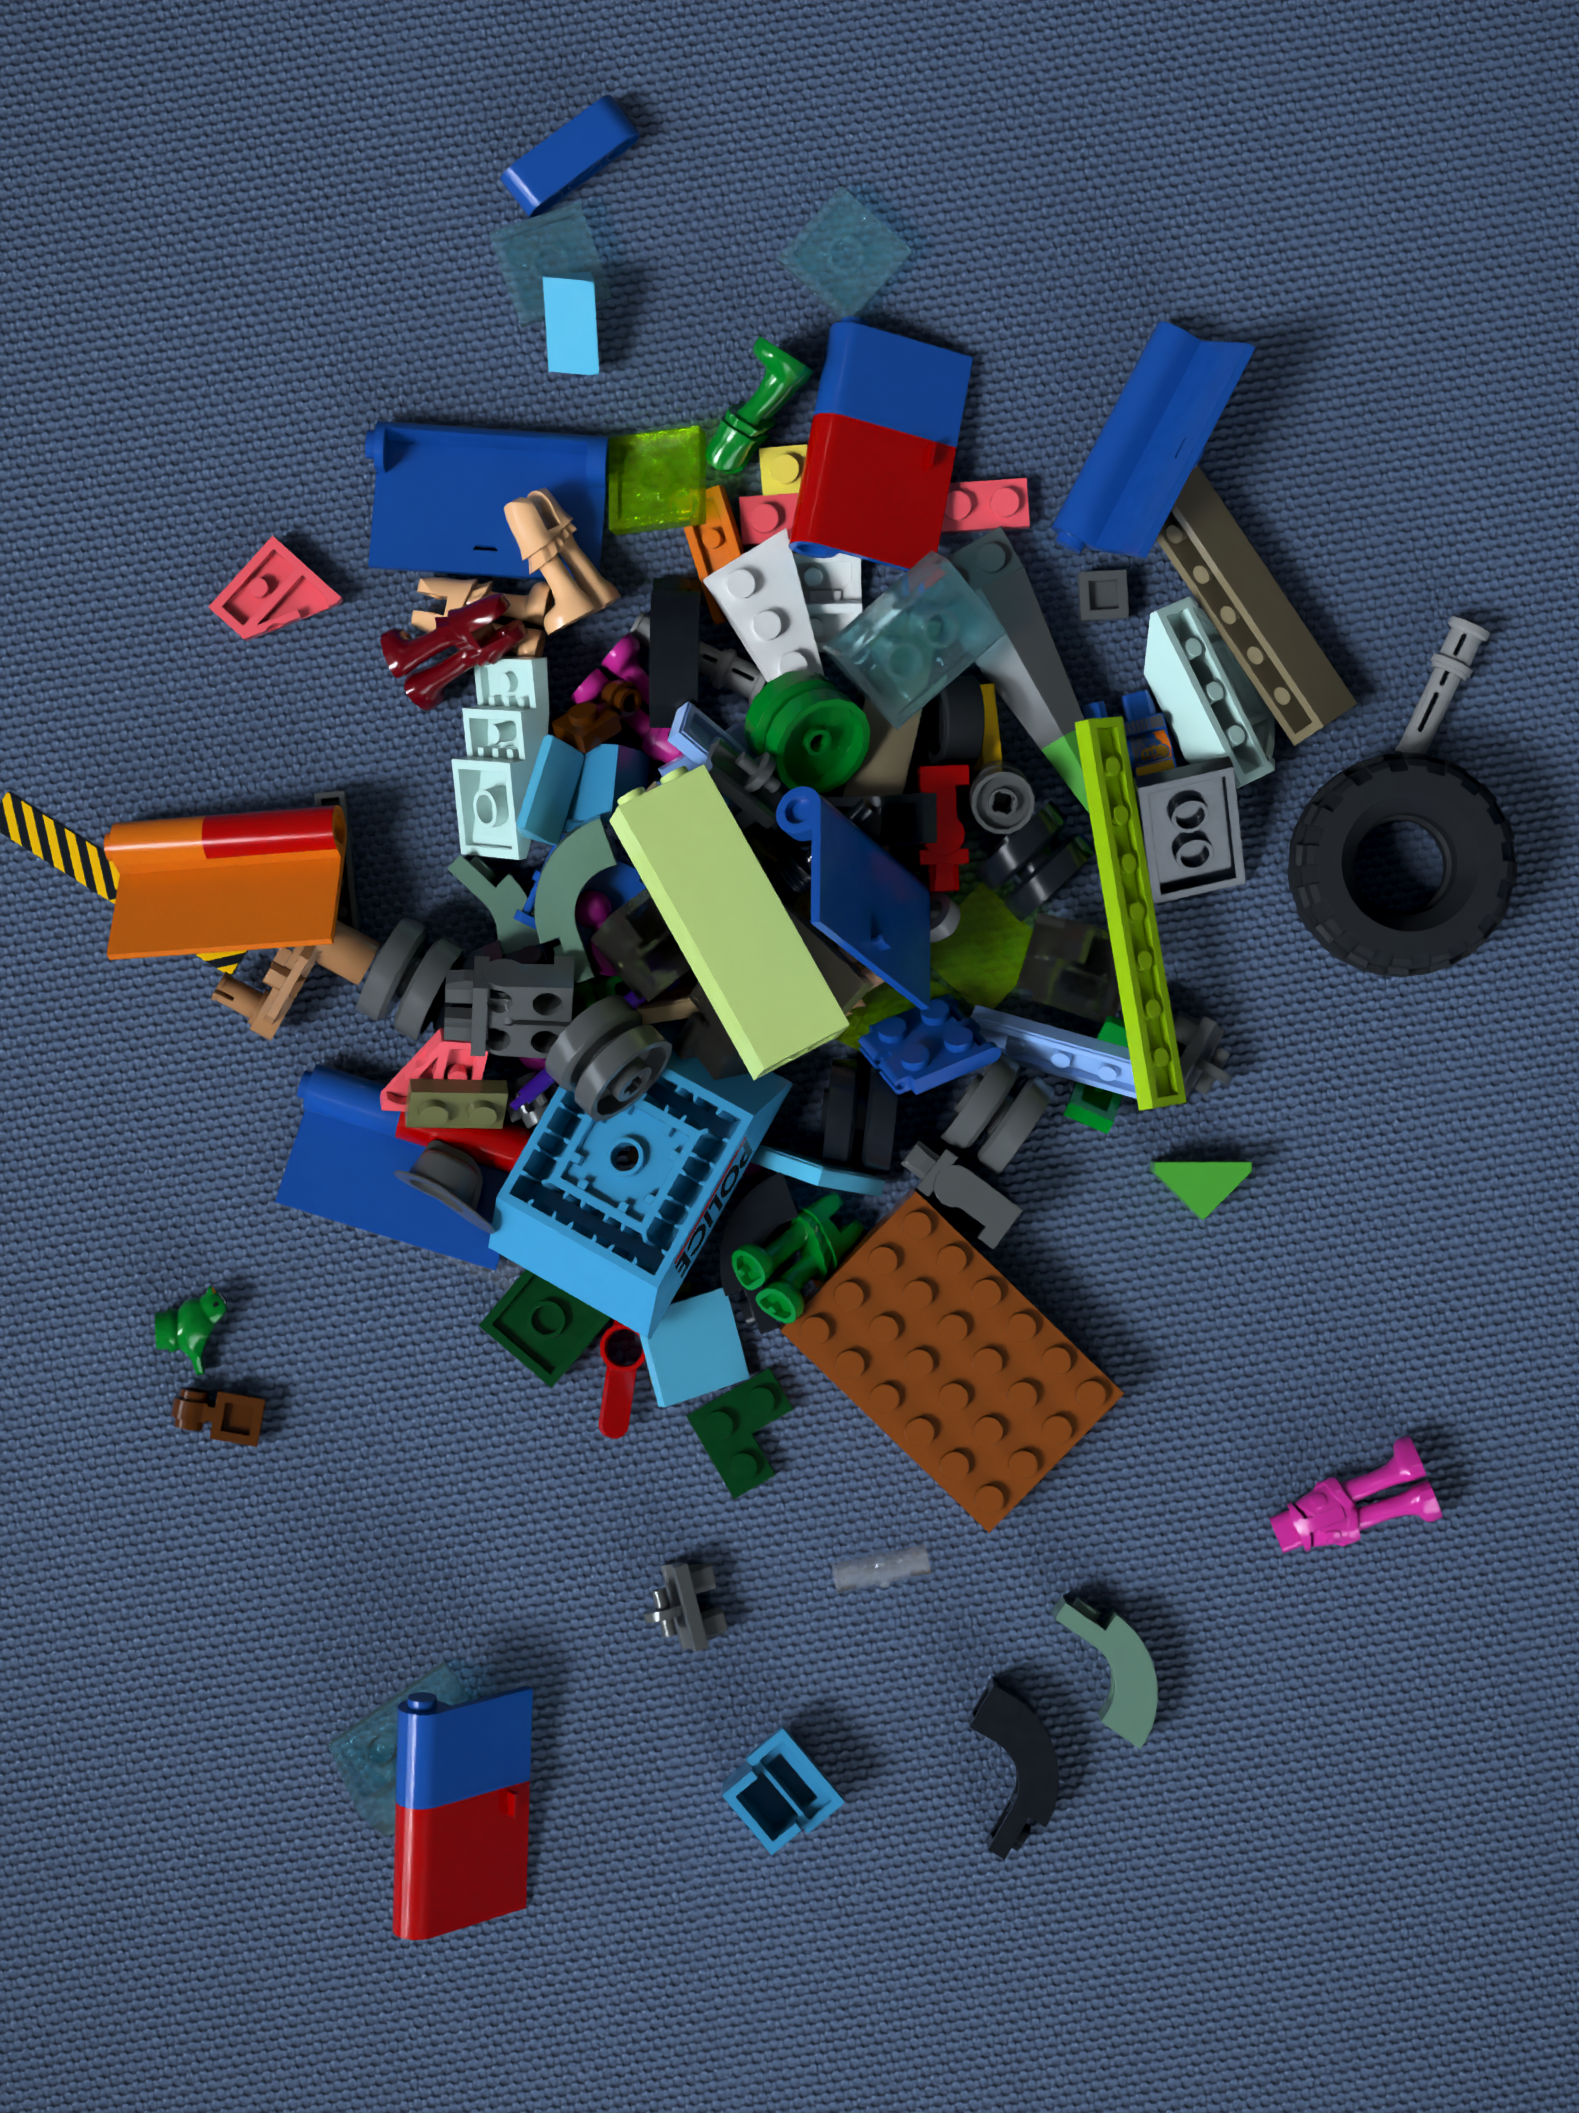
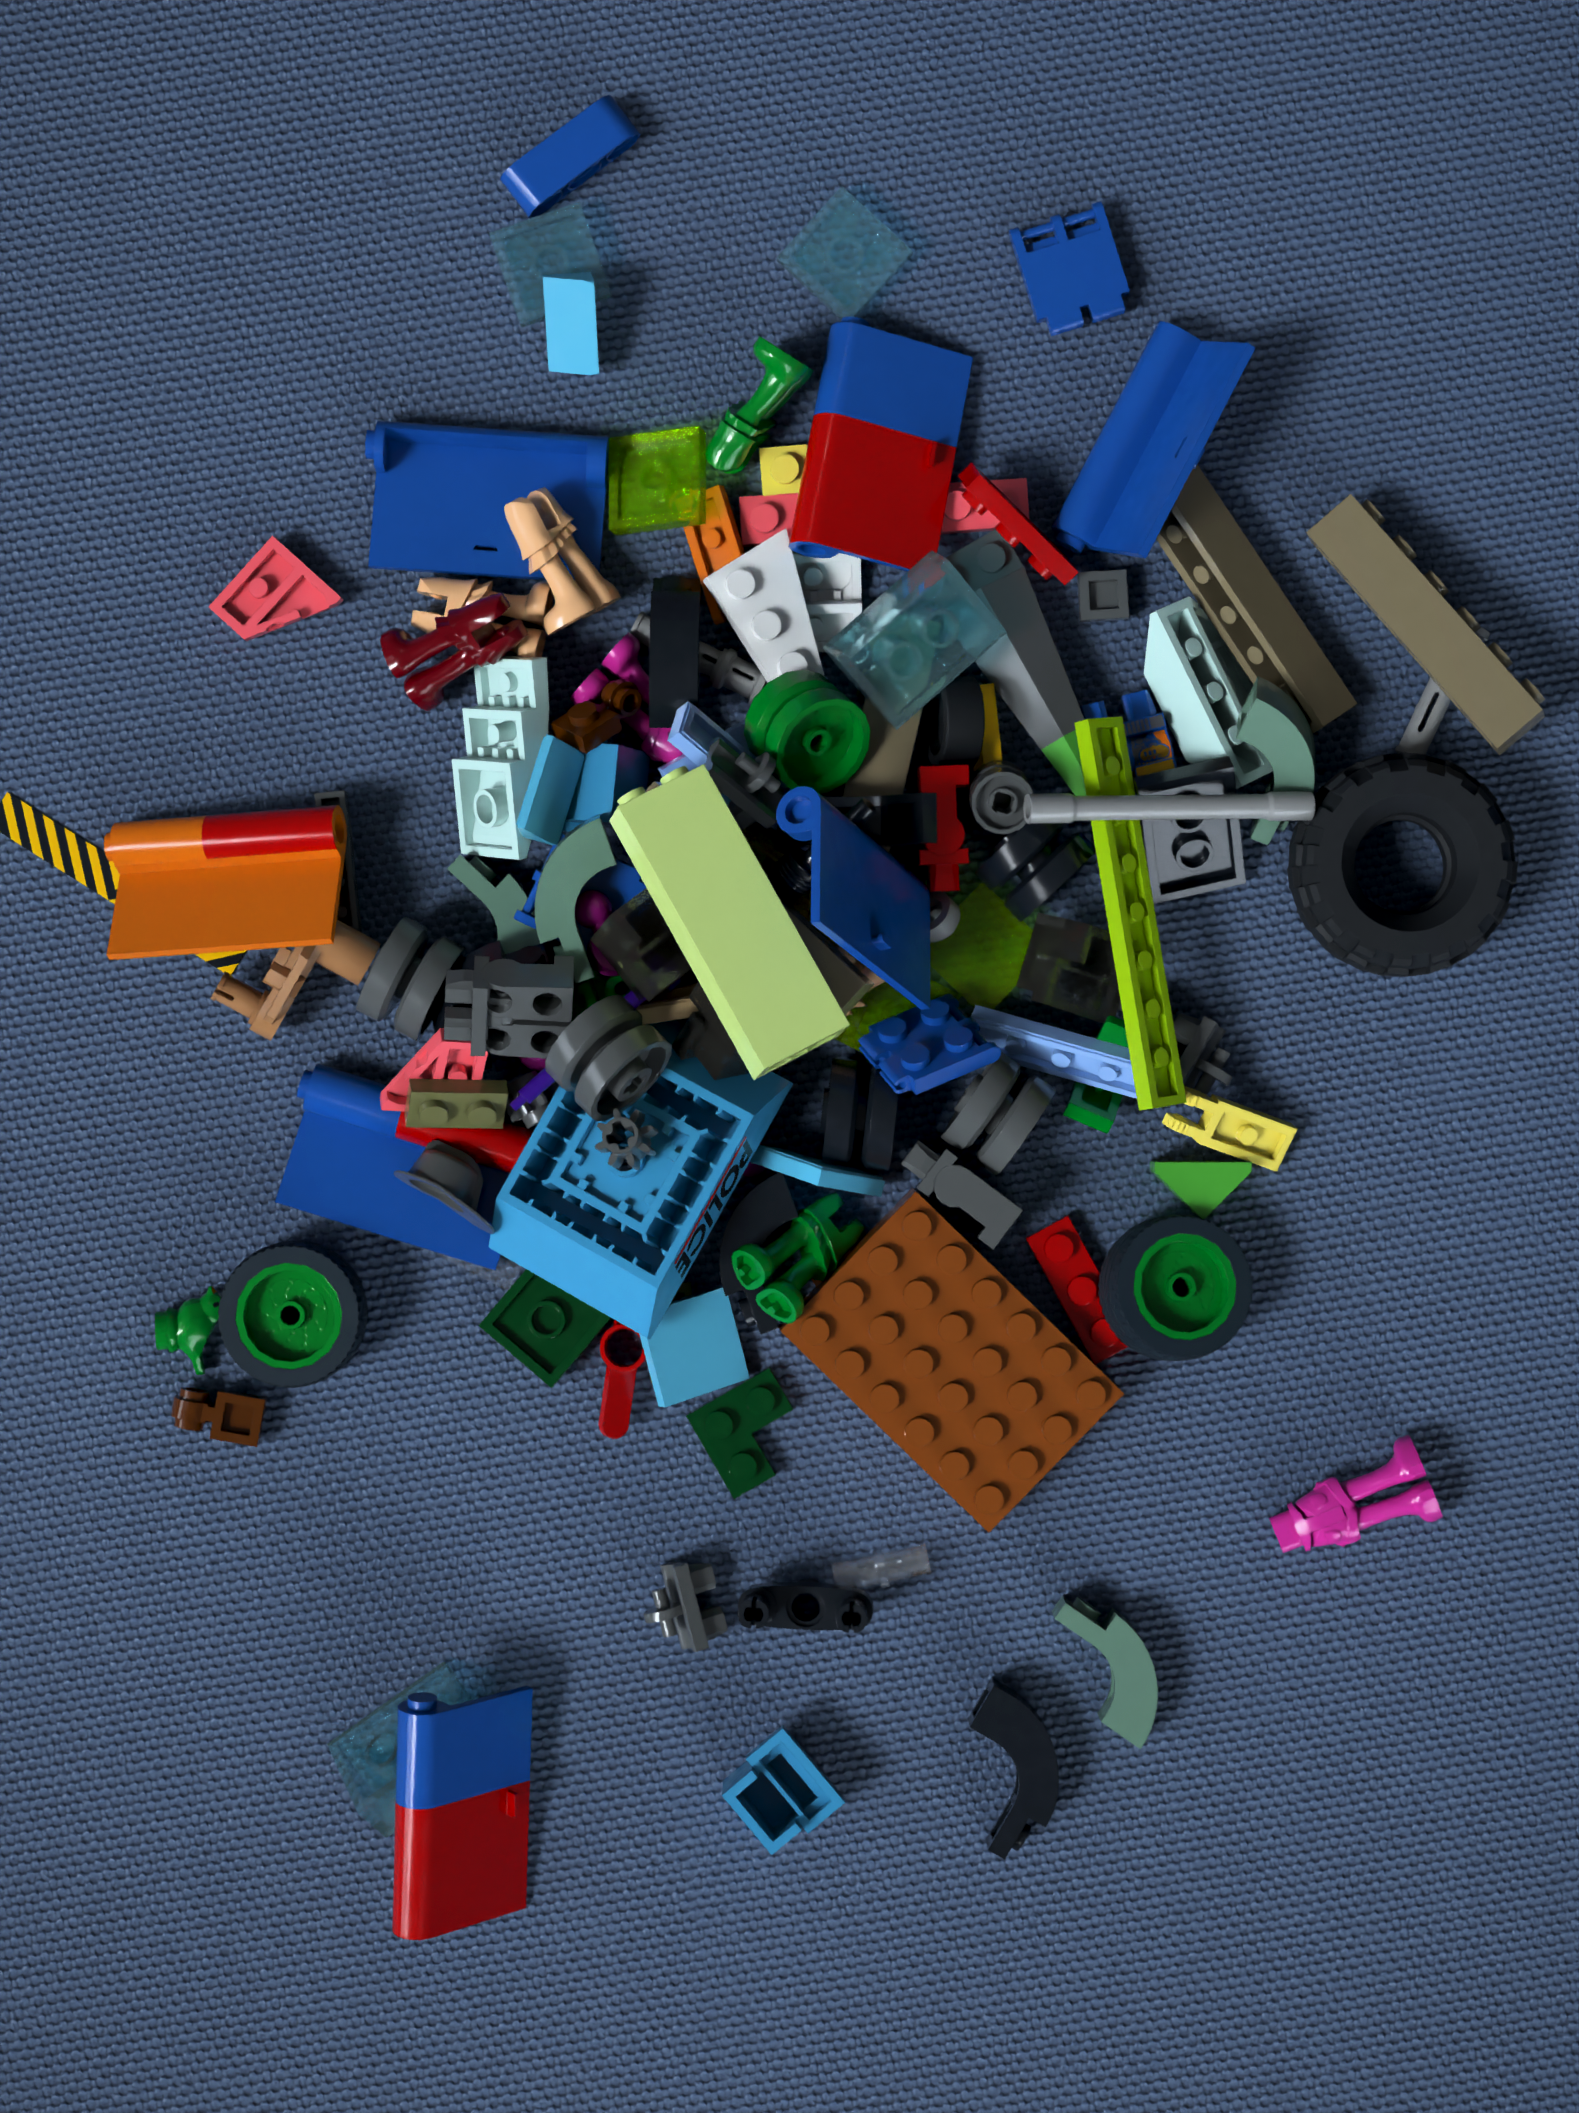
(329, 1306): none -> wheel
(638, 1144): none -> dark grey gear
(774, 1606): none -> black connector
(1016, 526): none -> red plate
(1070, 808): none -> light grey piece
(1071, 270): none -> blue plate
(1075, 1285): none -> red plate
(1140, 1295): none -> wheel
(1235, 1129): none -> light yellow hinge
(1283, 735): none -> sand green arch
(1426, 624): none -> dark tan brick

